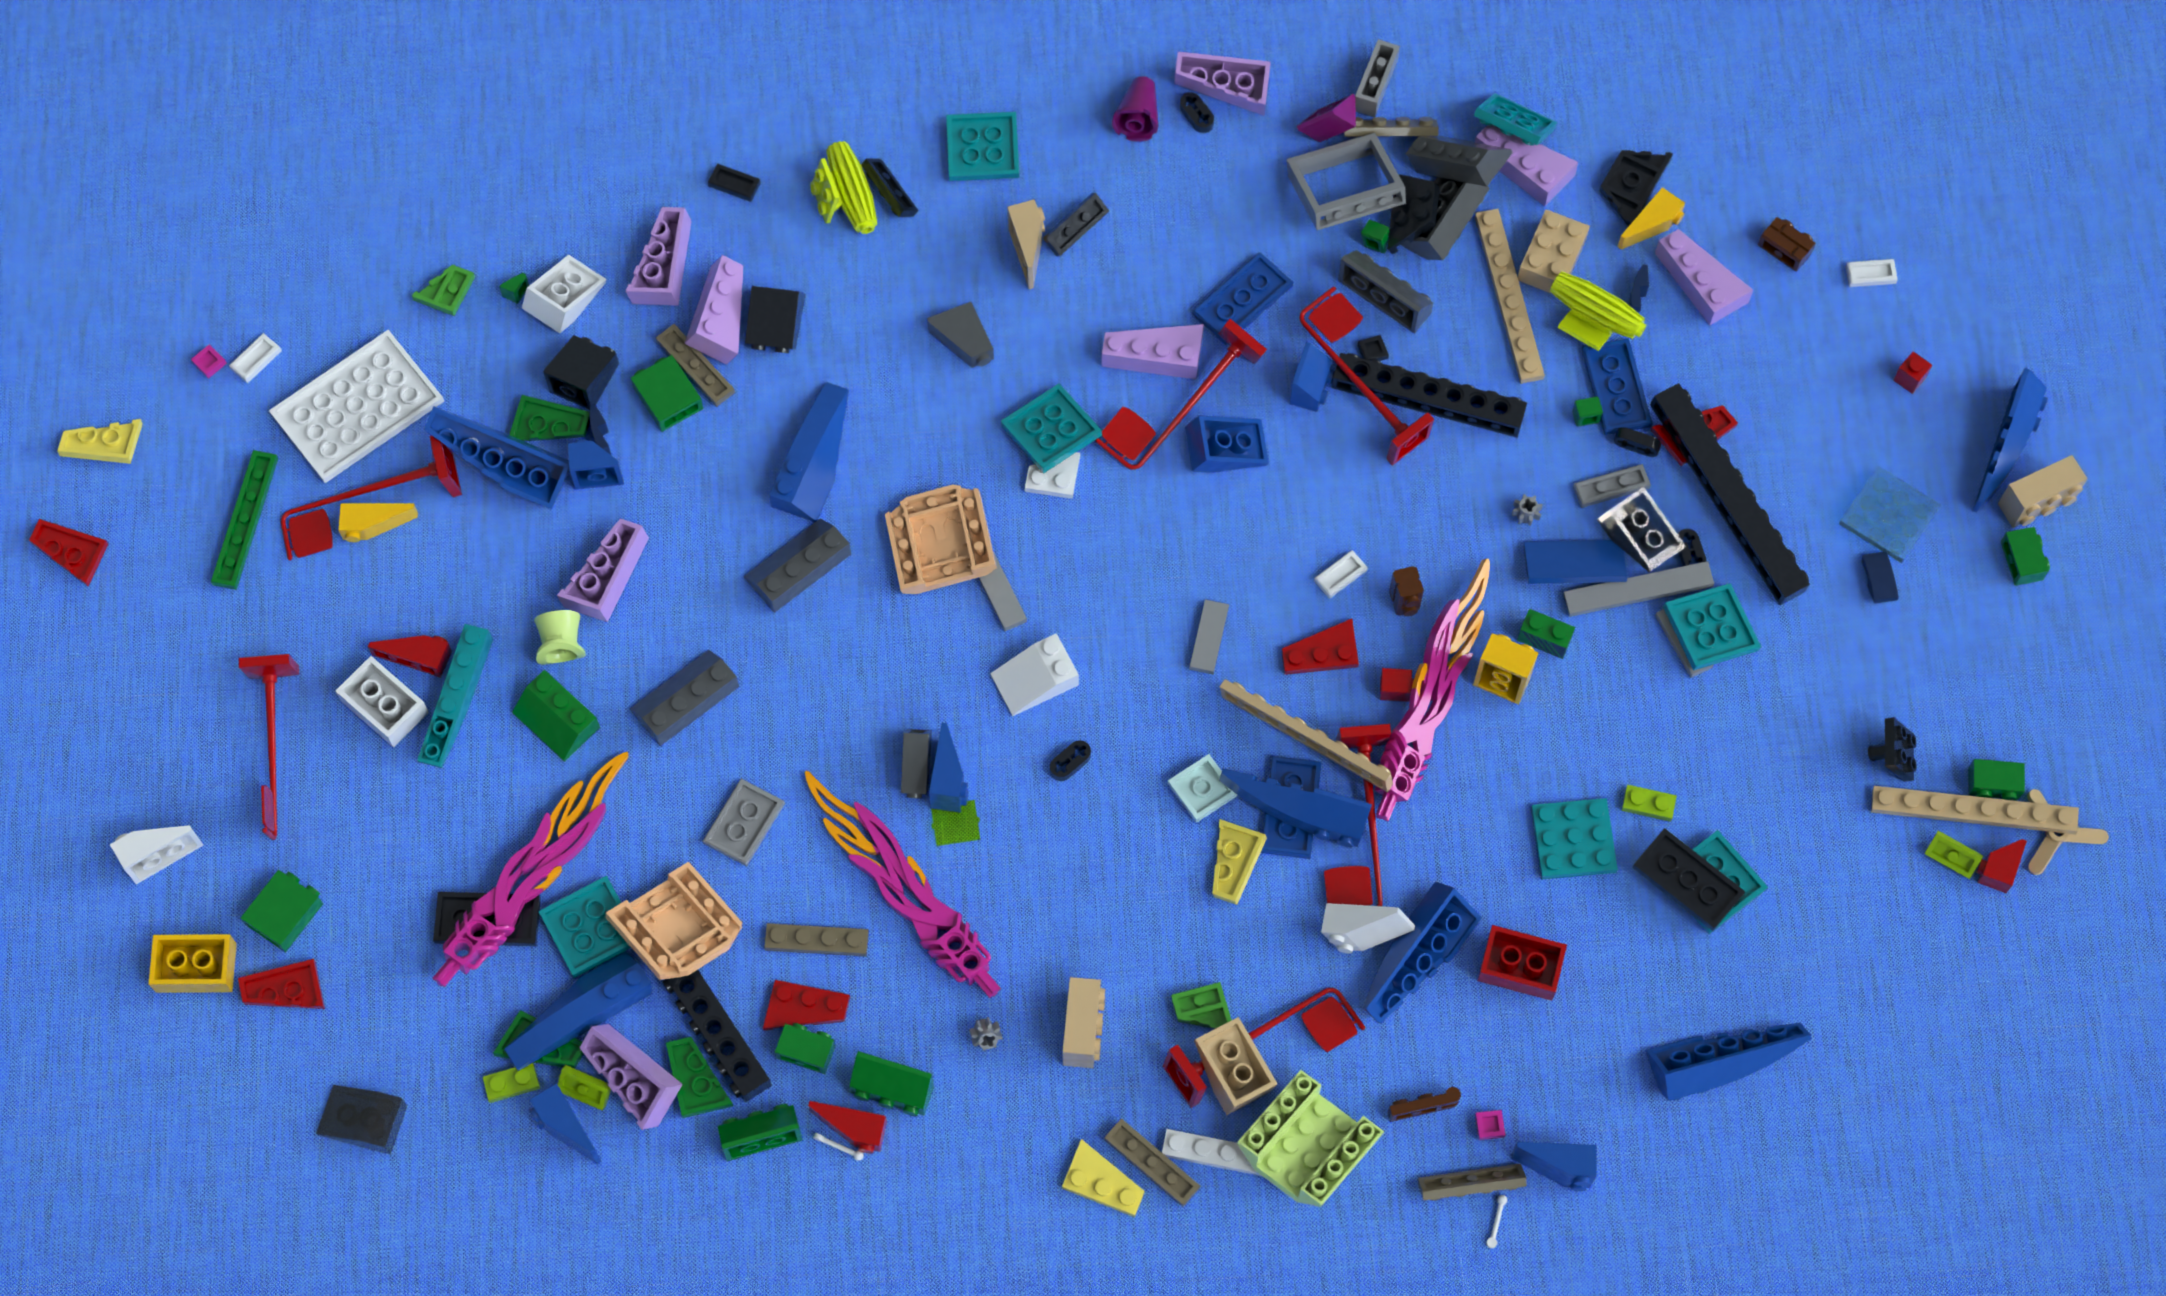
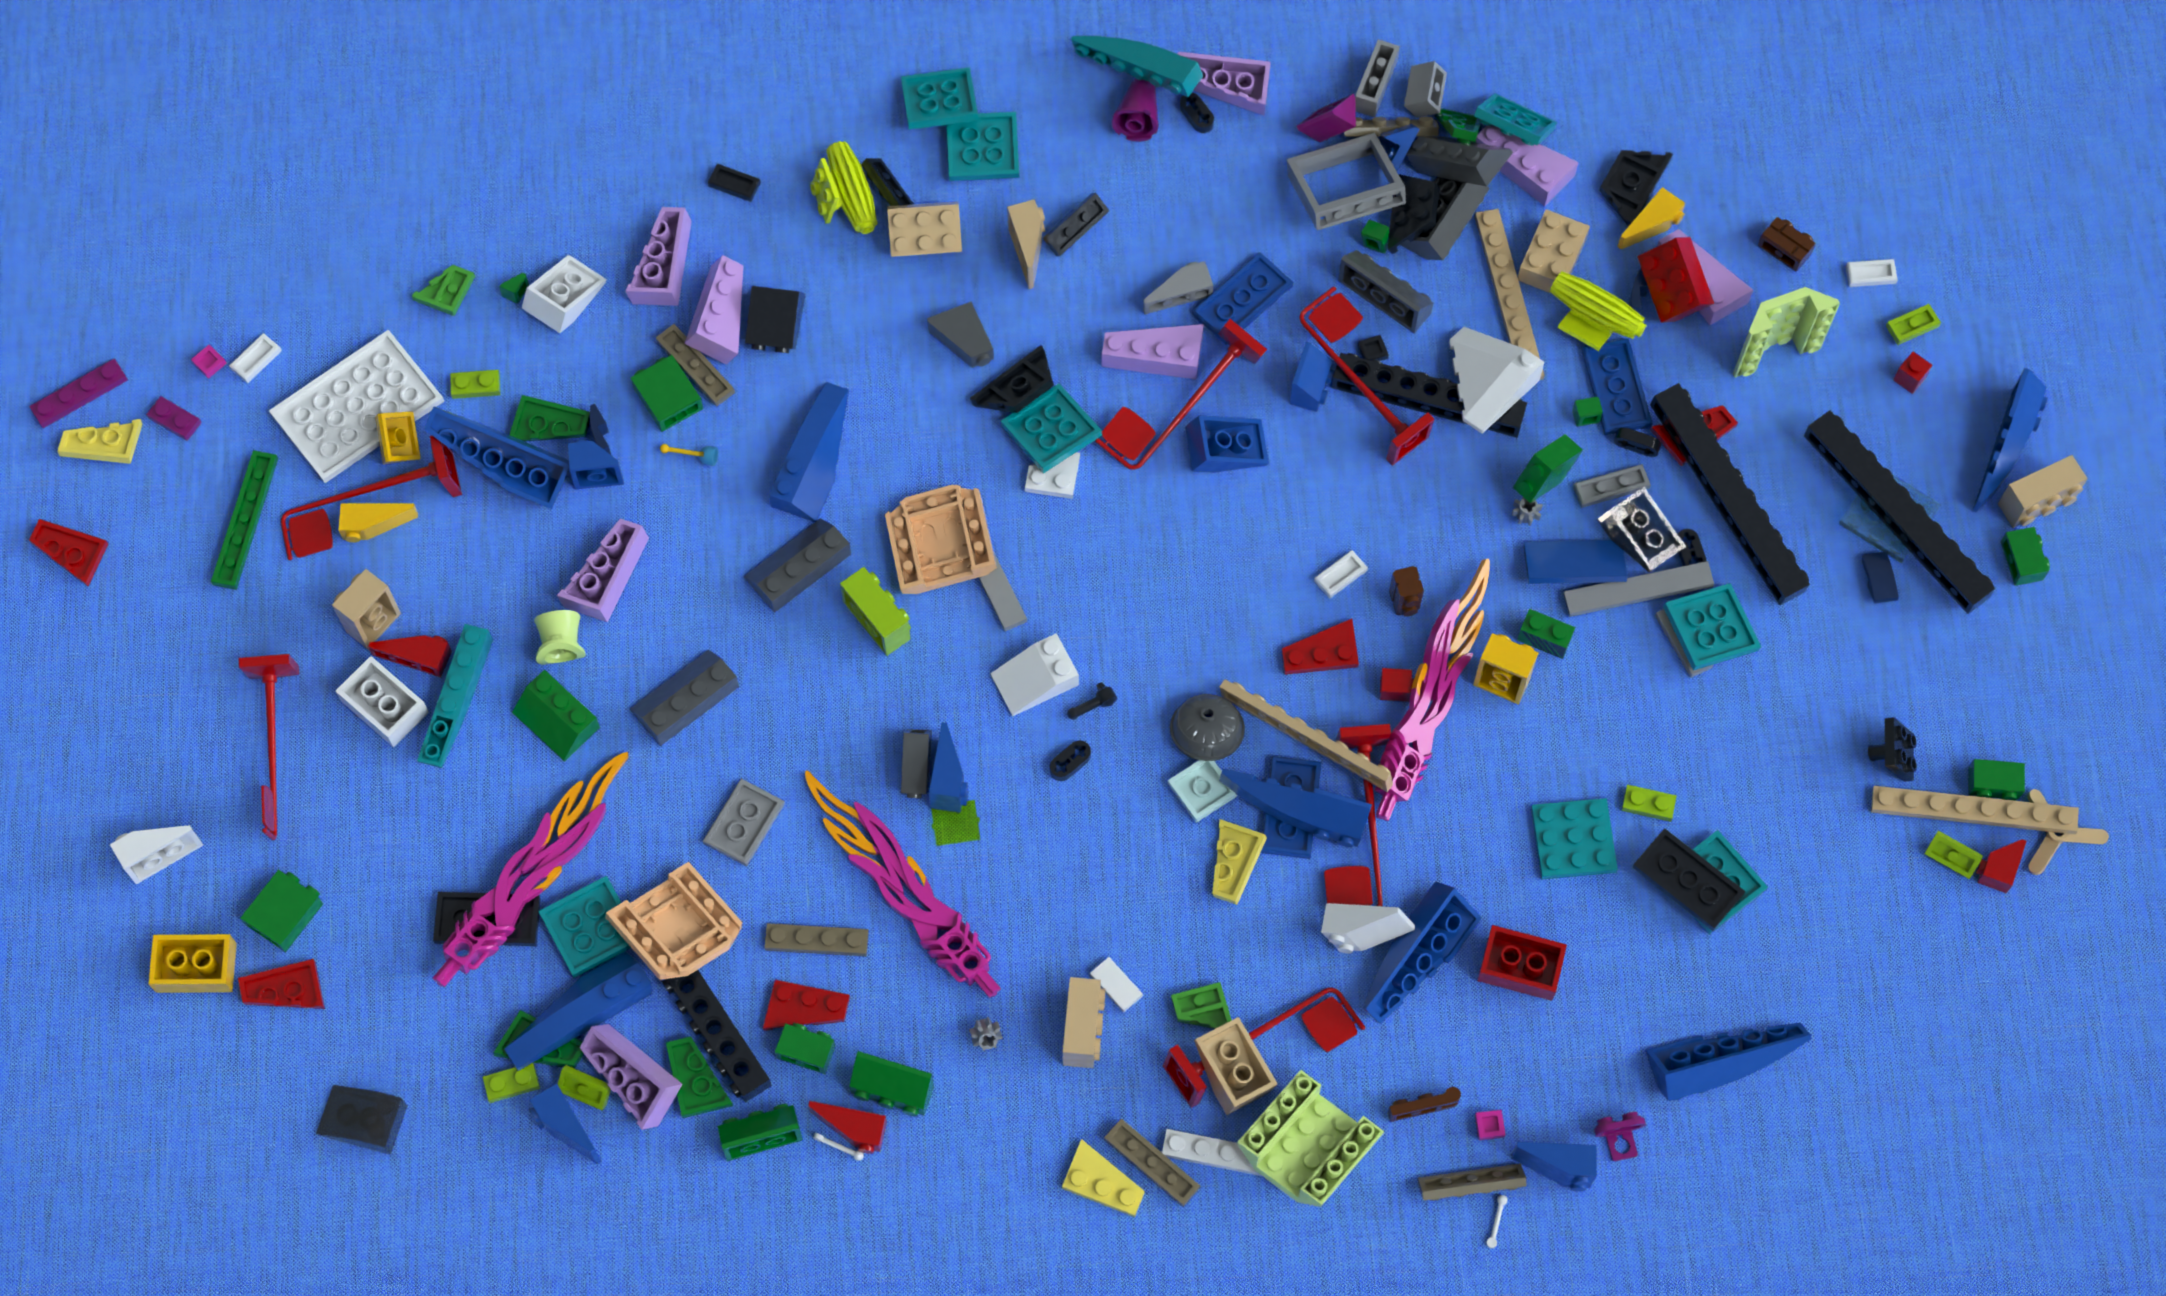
(78, 393): none -> magenta plate
(174, 418): none -> magenta plate
(366, 608): none -> tan brick
(397, 437): none -> yellow slope
(475, 384): none -> lime plate
(581, 371): black slope -> none
(708, 454): none -> hinge
(876, 610): none -> lime brick
(924, 229): none -> tan brick
(939, 98): none -> teal plate
(1017, 385): none -> black wing
(1104, 697): none -> black piece
(1116, 984): none -> white tile
(1142, 61): none -> teal slope
(1183, 287): none -> light grey slope
(1204, 736): none -> dark grey hat
(1209, 637): light grey tile -> none
(1403, 138): none -> blue slope
(1425, 89): none -> light grey brick
(1459, 125): none -> green wing
(1491, 376): none -> white slope
(1547, 468): none -> green brick
(1612, 1129): none -> magenta bracket
(1675, 279): none -> red brick
(1798, 316): none -> yellowish green slope
(1899, 512): none -> black brick
(1913, 324): none -> lime plate

